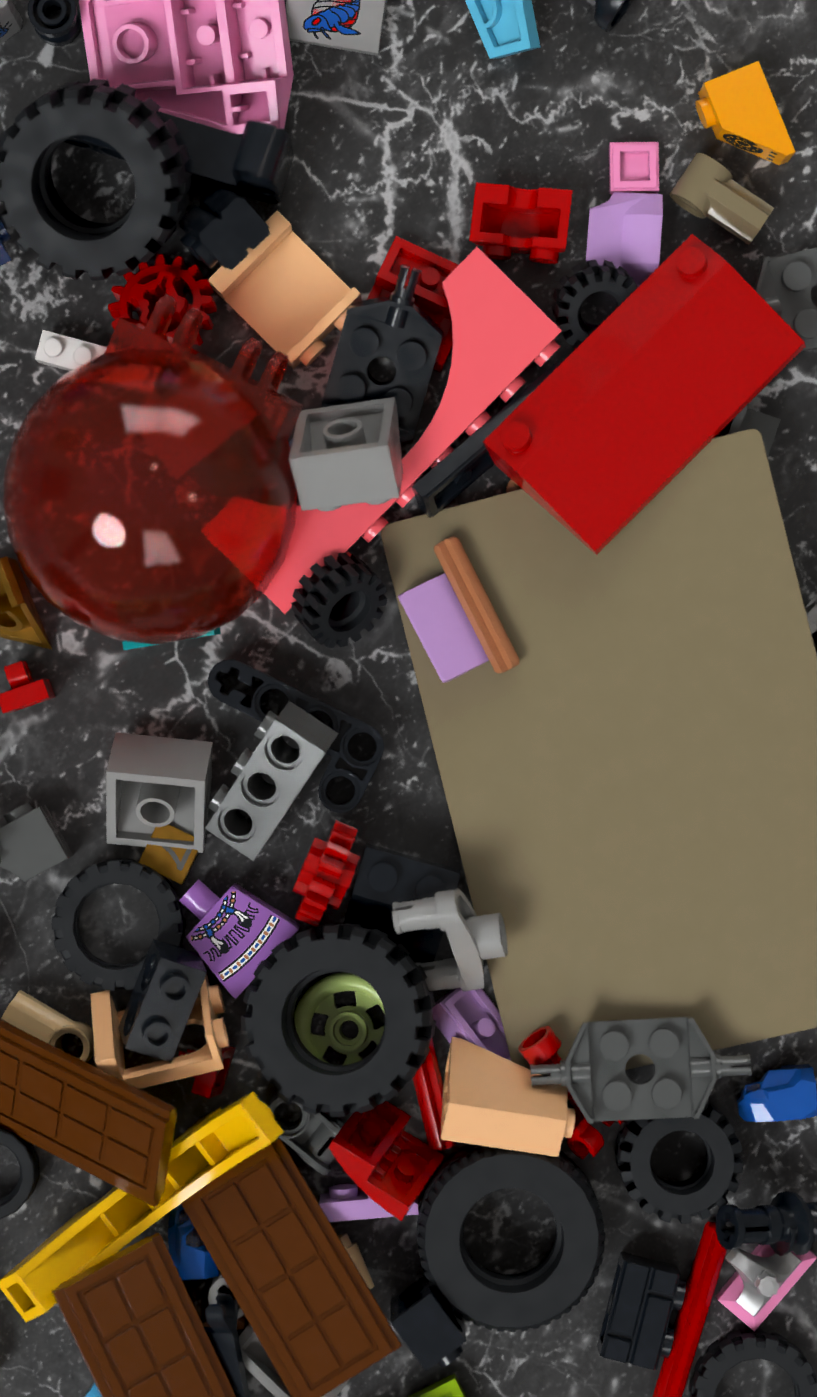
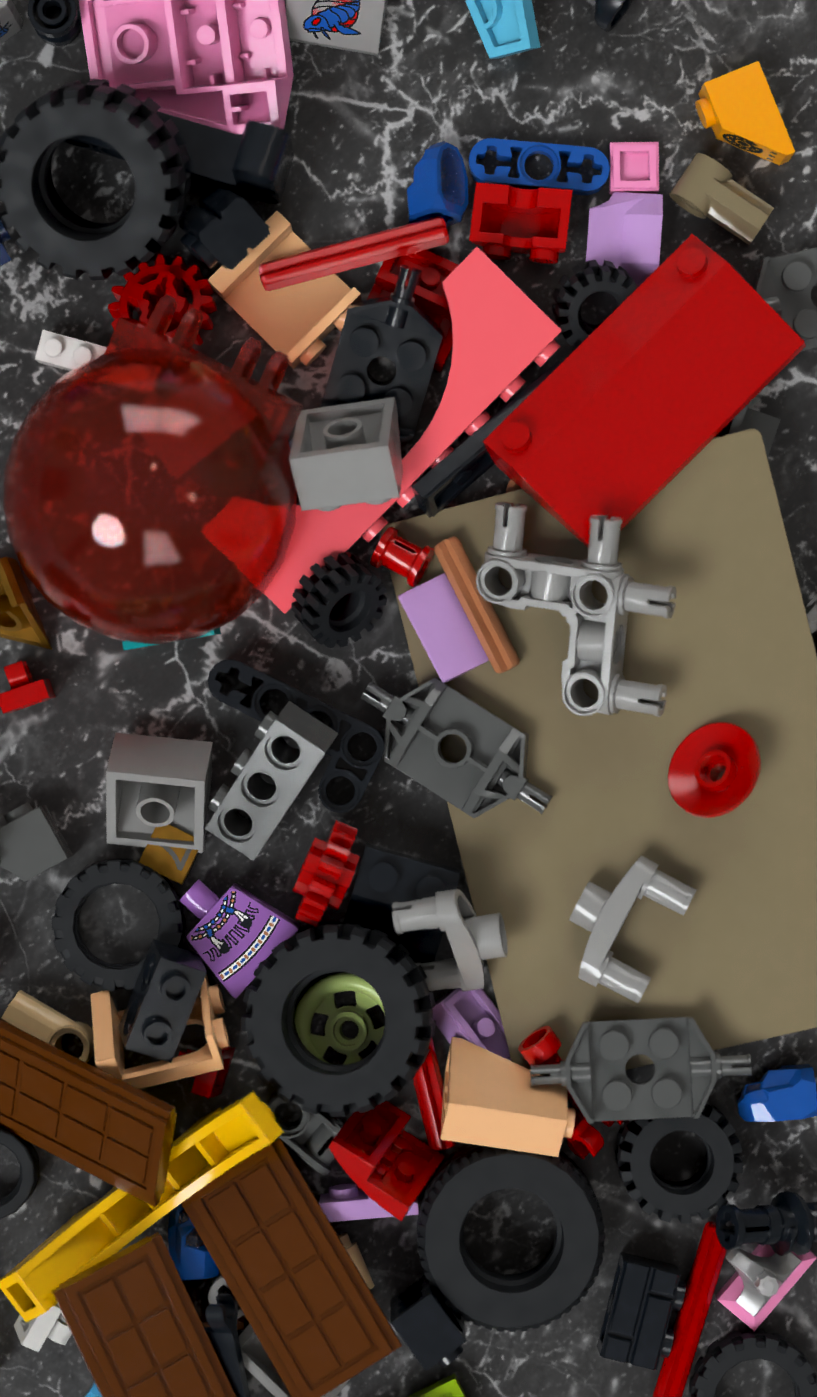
(50, 1325): none -> white tile
(354, 253): none -> red axle
(402, 556): none -> red bush
(439, 185): none -> blue rock
(494, 756): none -> dark grey plate
(553, 151): none -> blue beam
(596, 627): none -> light grey pin
(605, 914): none -> light grey connector
(701, 760): none -> red dish

